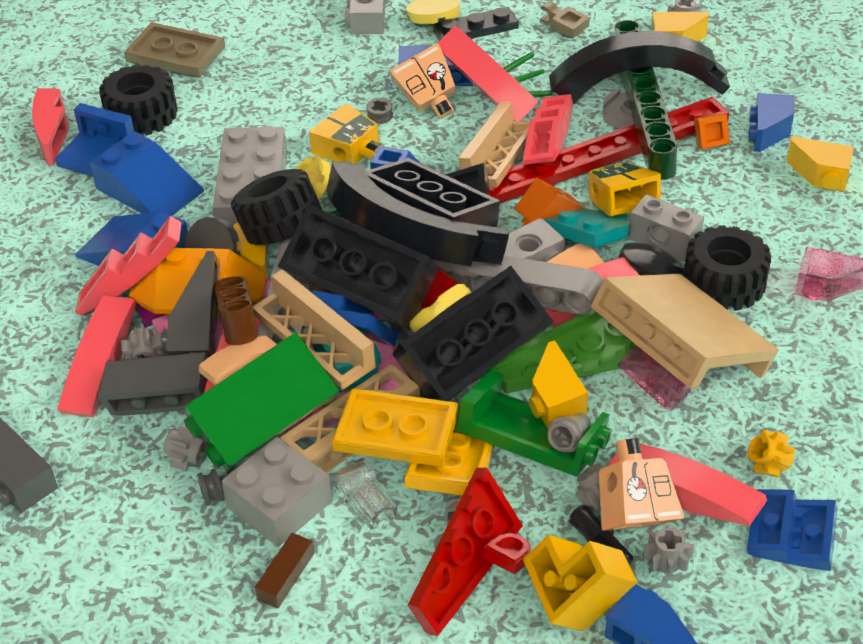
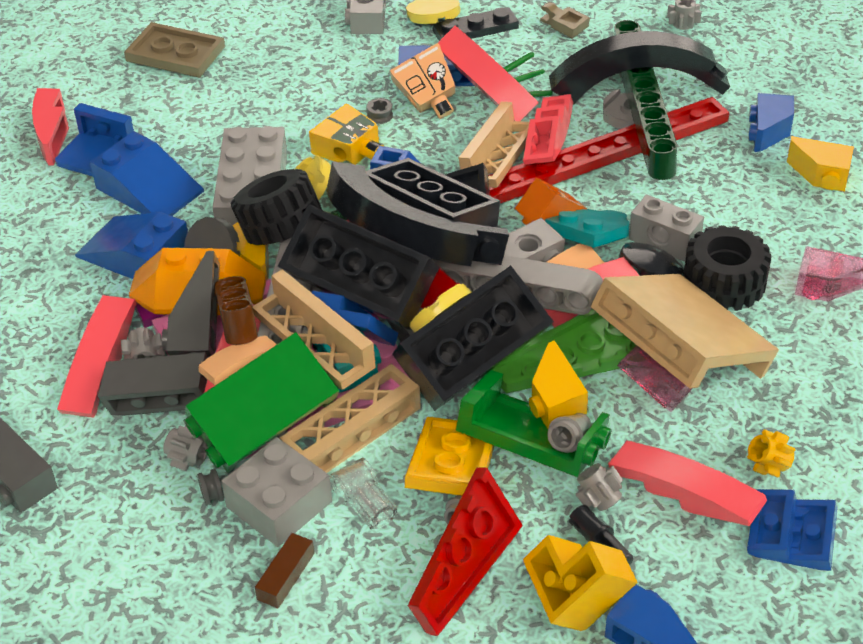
(122, 271): coral slope -> none
(143, 94): black tyre -> none
(396, 427): yellow tile -> none
(507, 551): red tile -> none
(614, 187): yellow torso -> none
(636, 491): light nougat torso -> none
(668, 550): light grey gear -> none
(686, 24): yellow slope -> none
(712, 131): orange plate -> none

